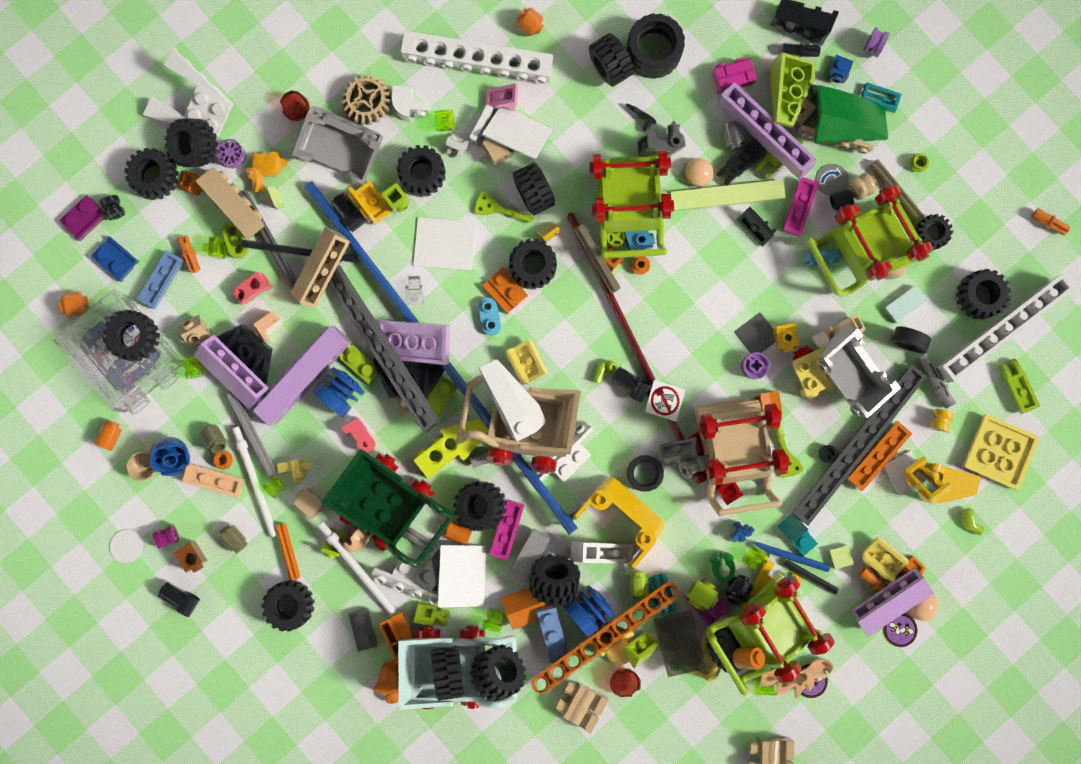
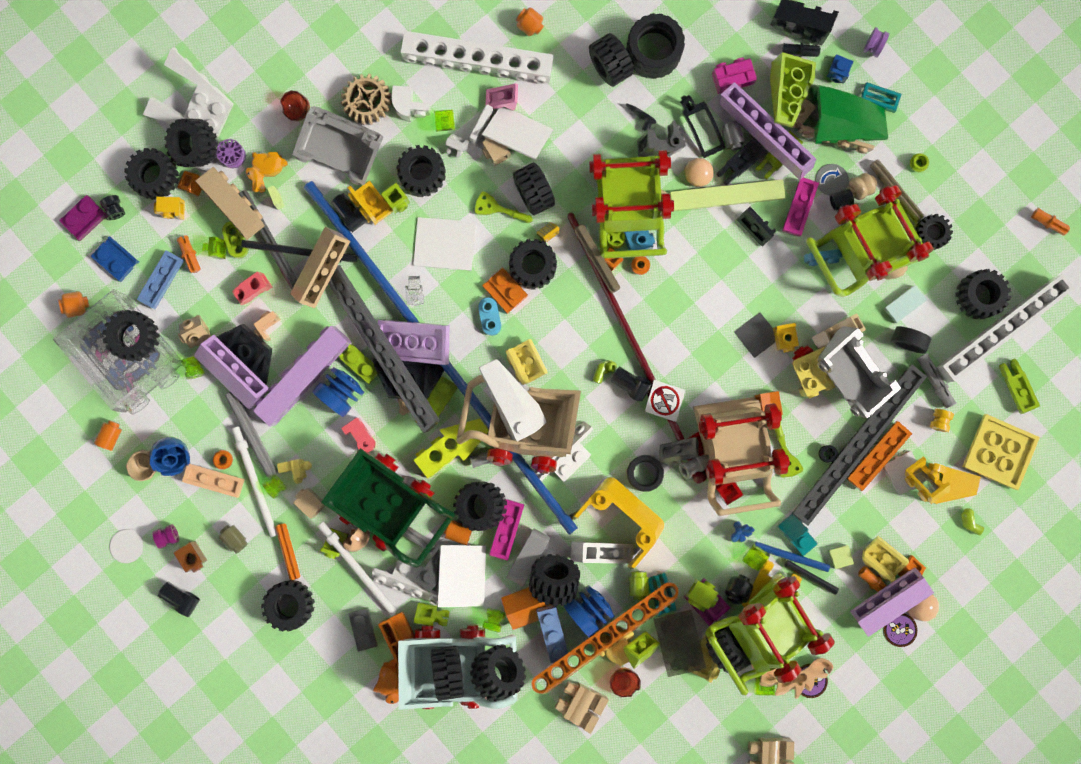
(170, 207): none -> yellow brick
(213, 438): olive brick -> none
(692, 109): none -> black sword
(715, 561): green piece -> none
(748, 658): orange brick -> none
(755, 365): medium lavender wheel -> none

